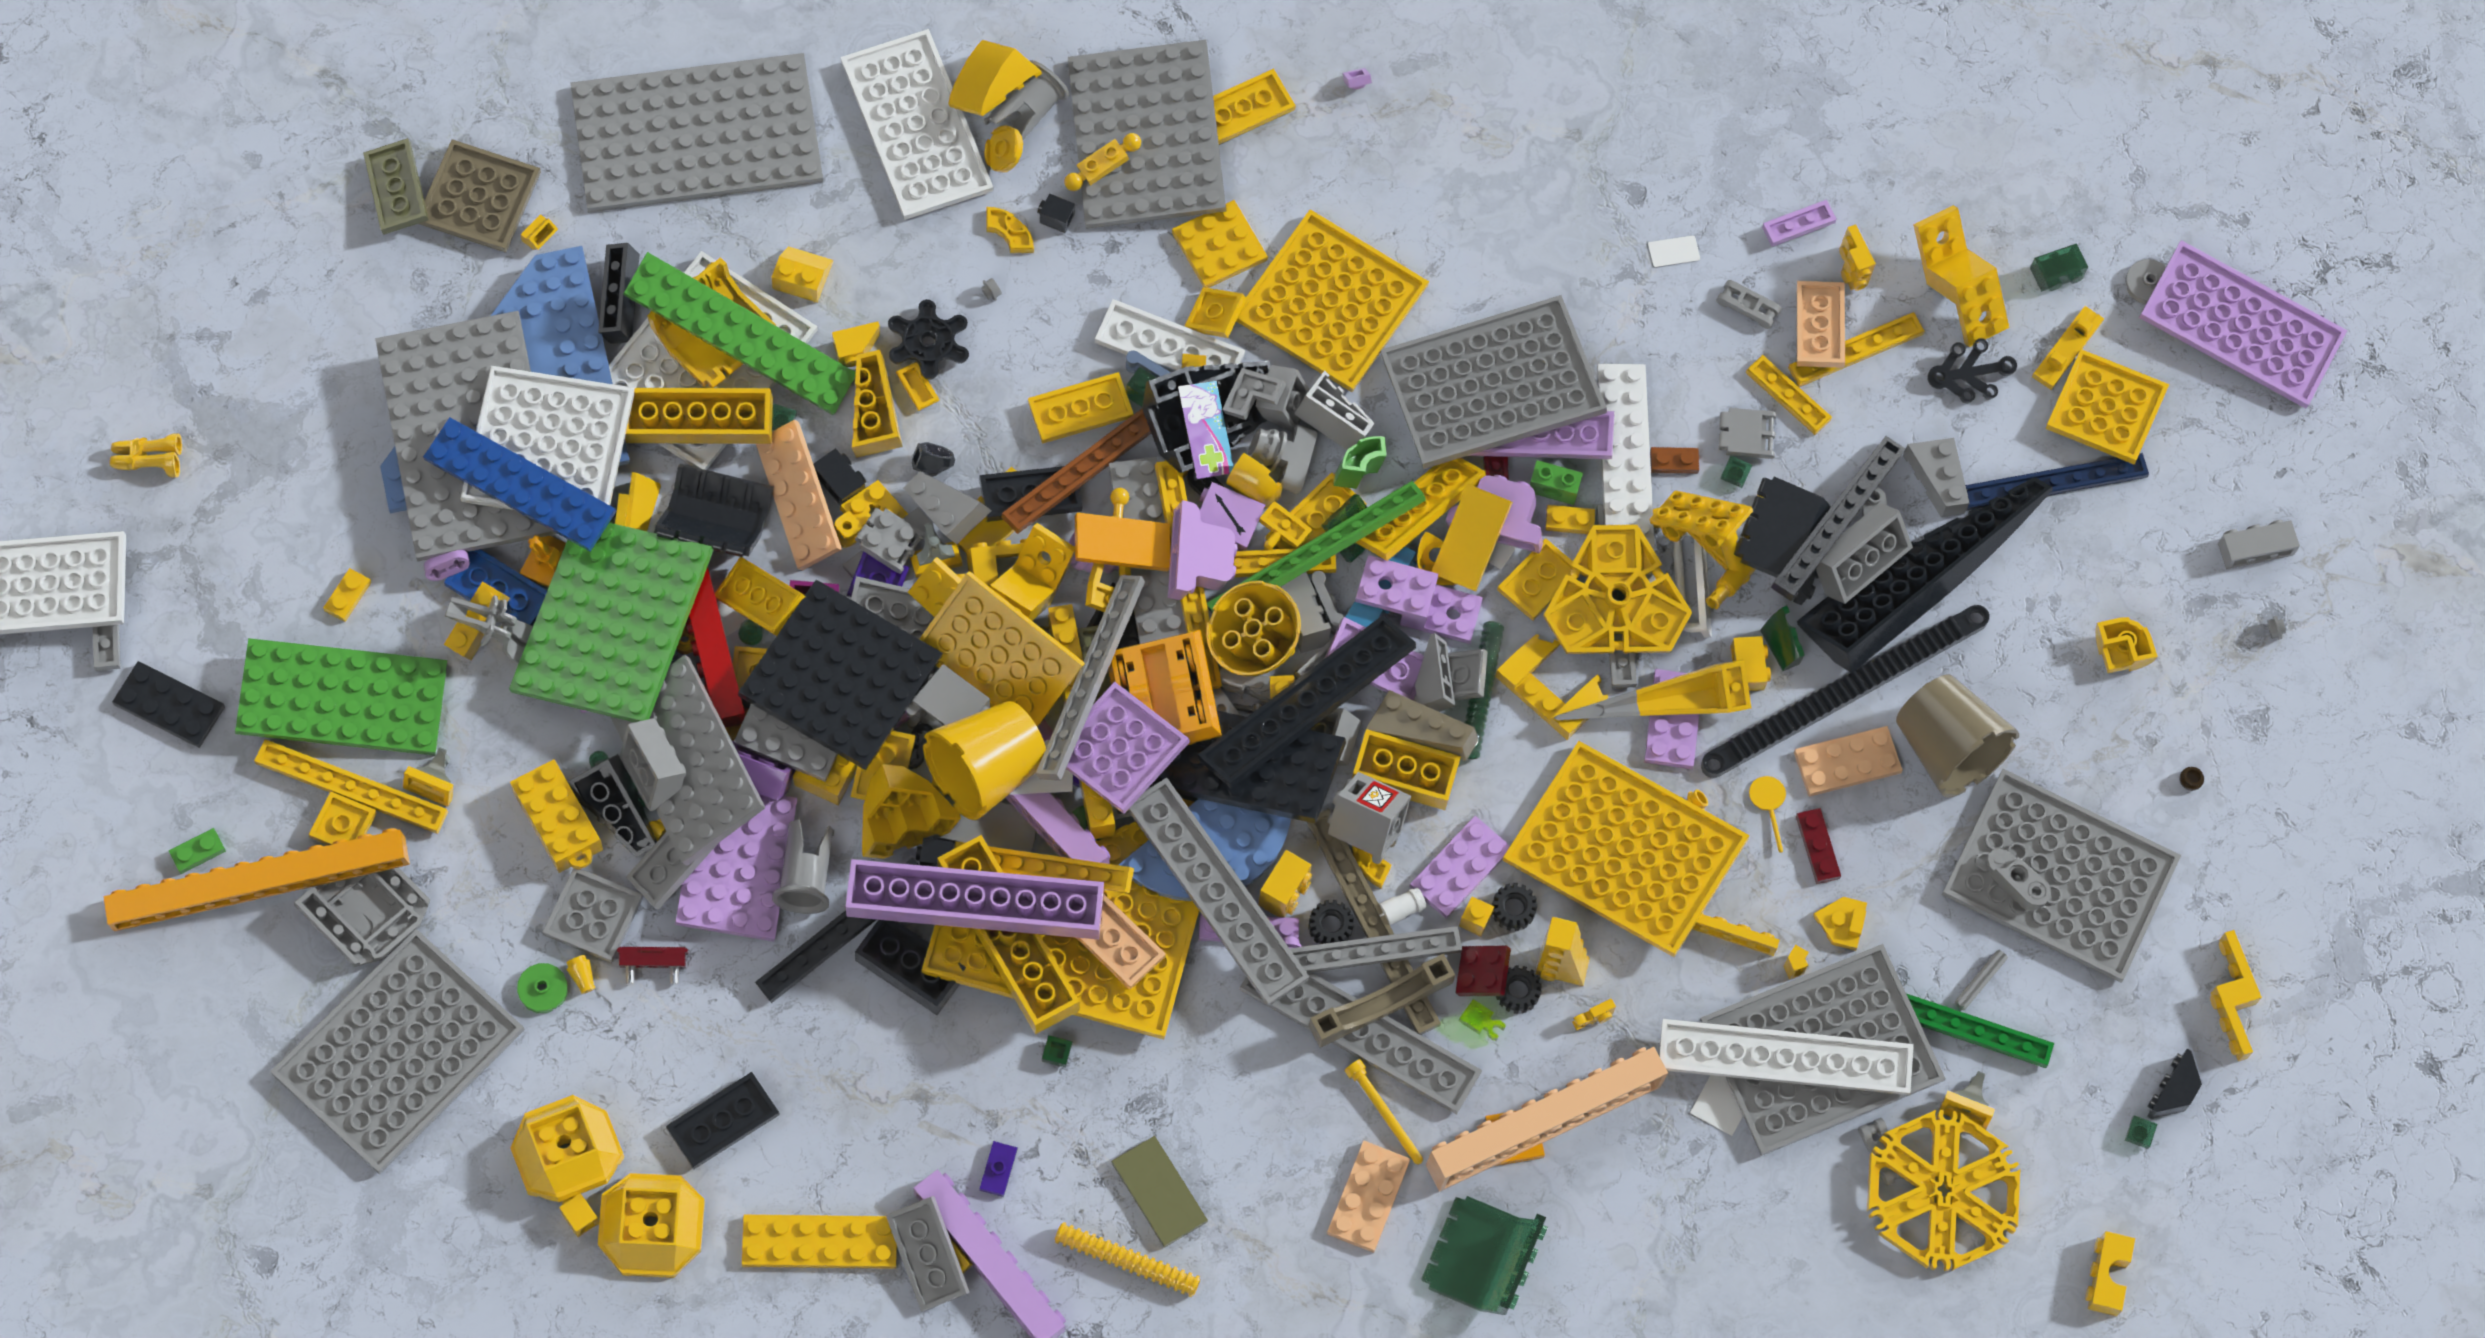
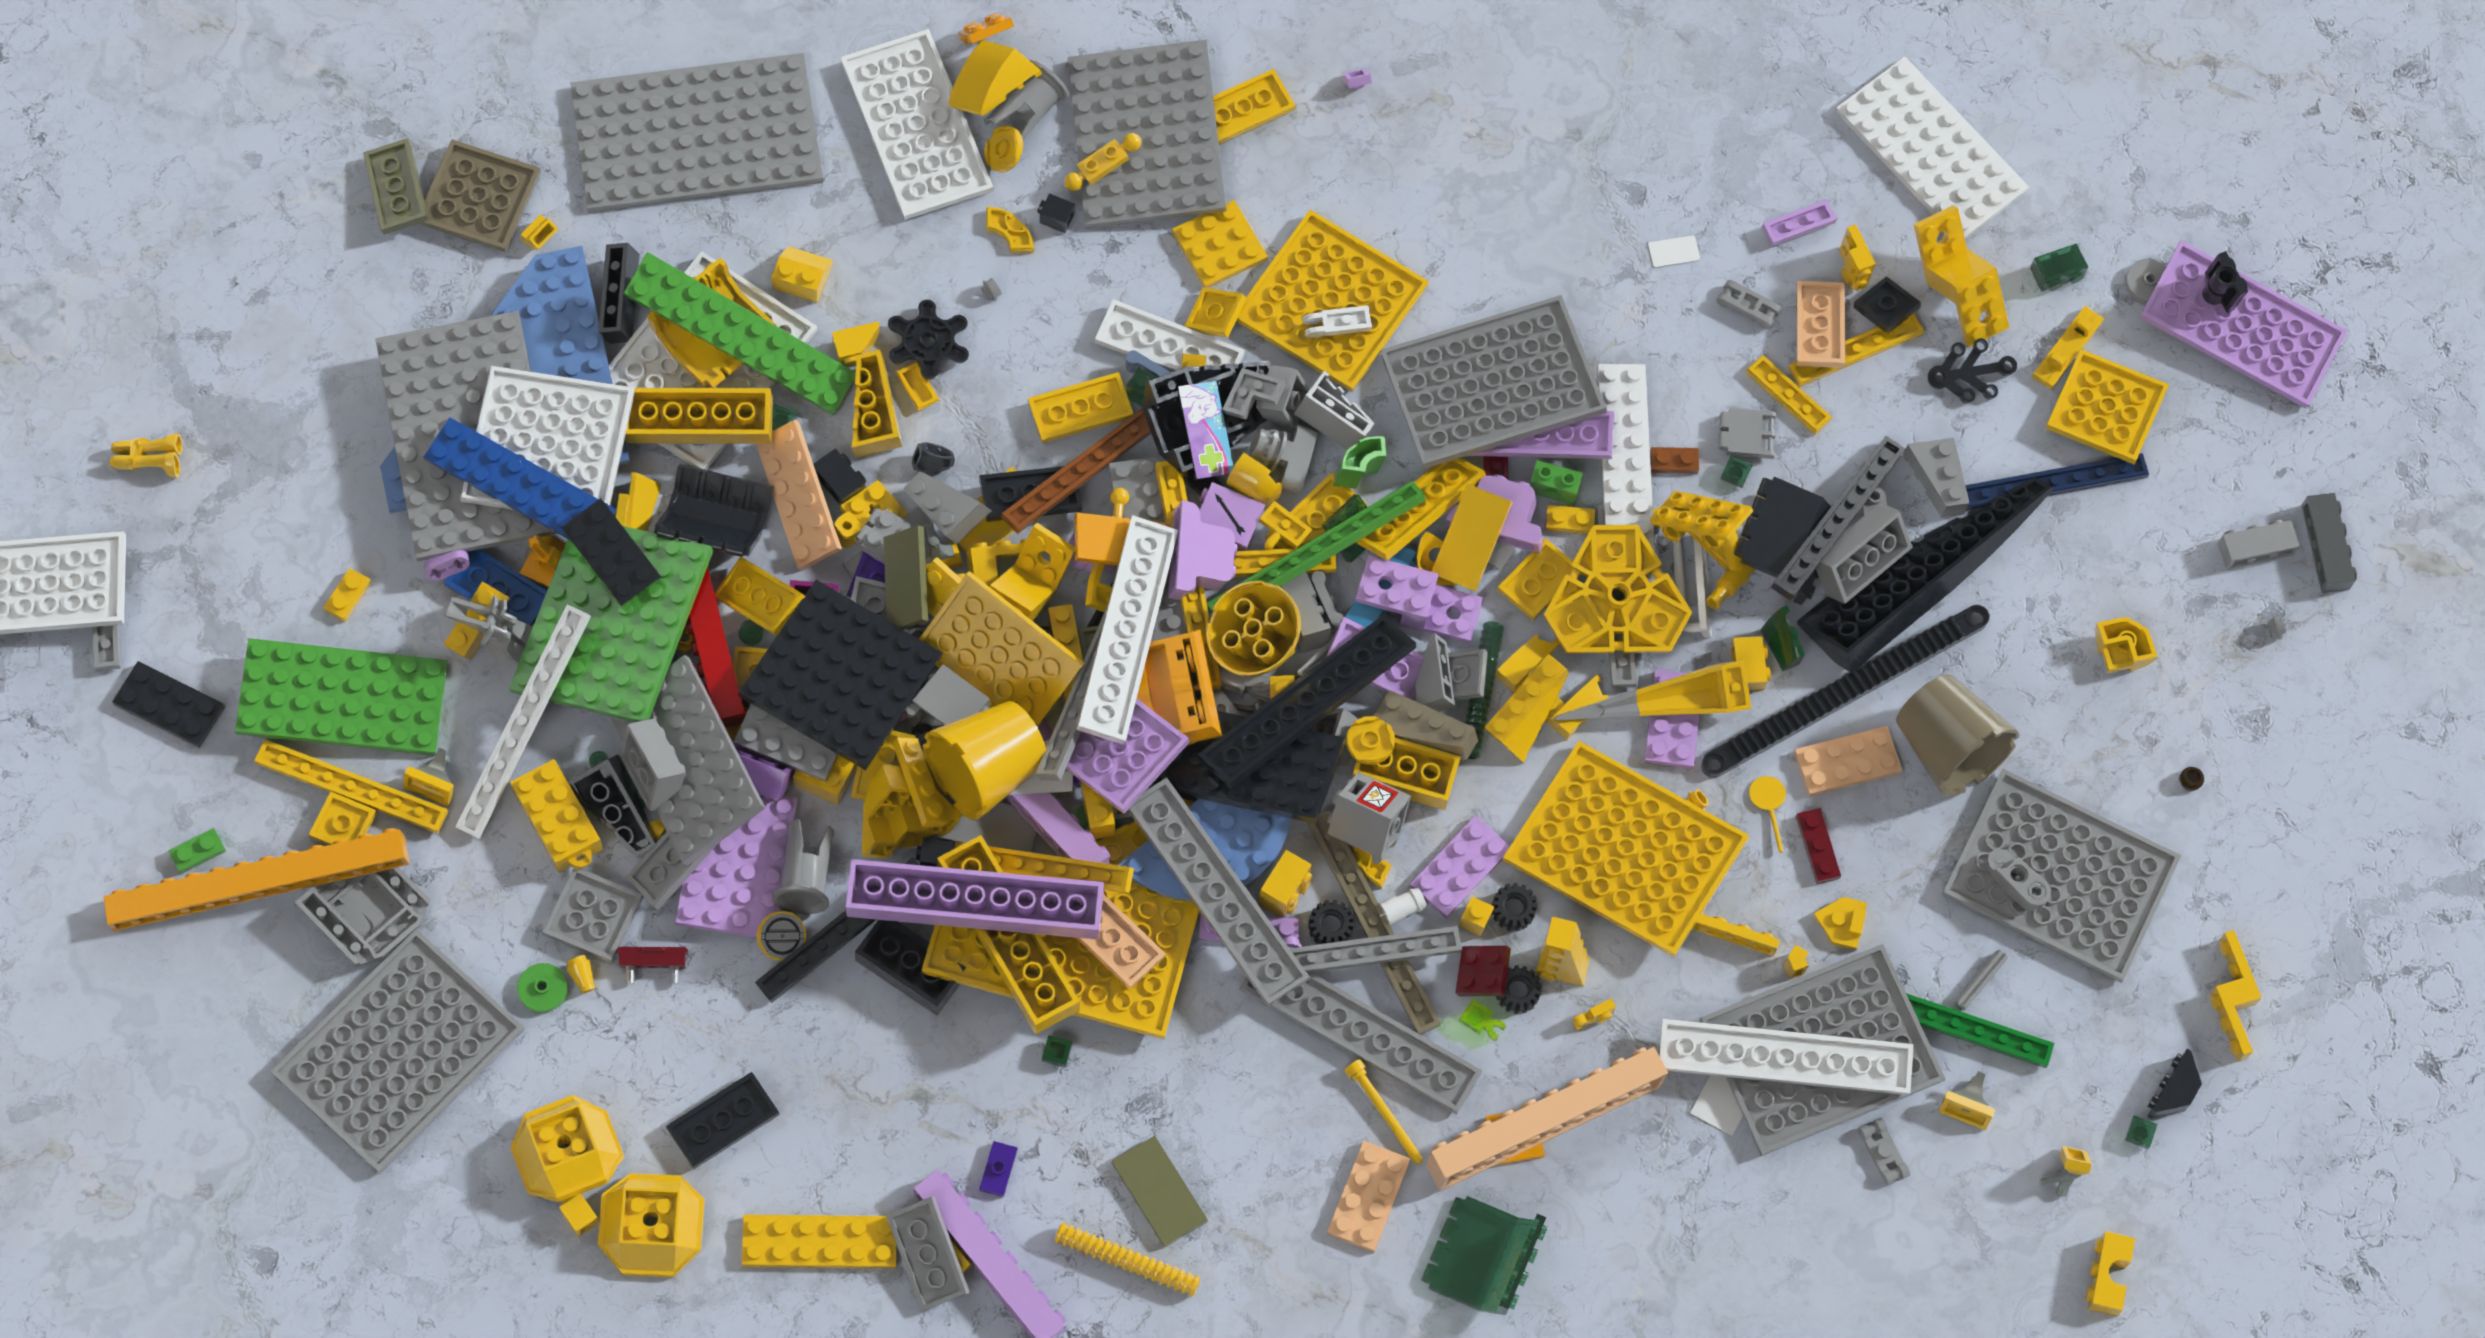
(523, 721): none -> white plate
(611, 552): none -> black plate
(780, 934): none -> tile
(906, 577): none -> olive tile
(920, 782): none -> yellow plate
(992, 25): none -> light orange plate
(1127, 630): none -> white plate
(1338, 321): none -> white hinge
(1370, 740): none -> yellow tile
(1416, 985): dark tan arch -> none
(1528, 708): none -> yellow wedge
(1887, 305): none -> black plate
(1931, 146): none -> white plate
(1964, 1181): yellow plate -> none
(2075, 1163): none -> piece
(2224, 283): none -> black plate
(2328, 542): none -> dark grey brick

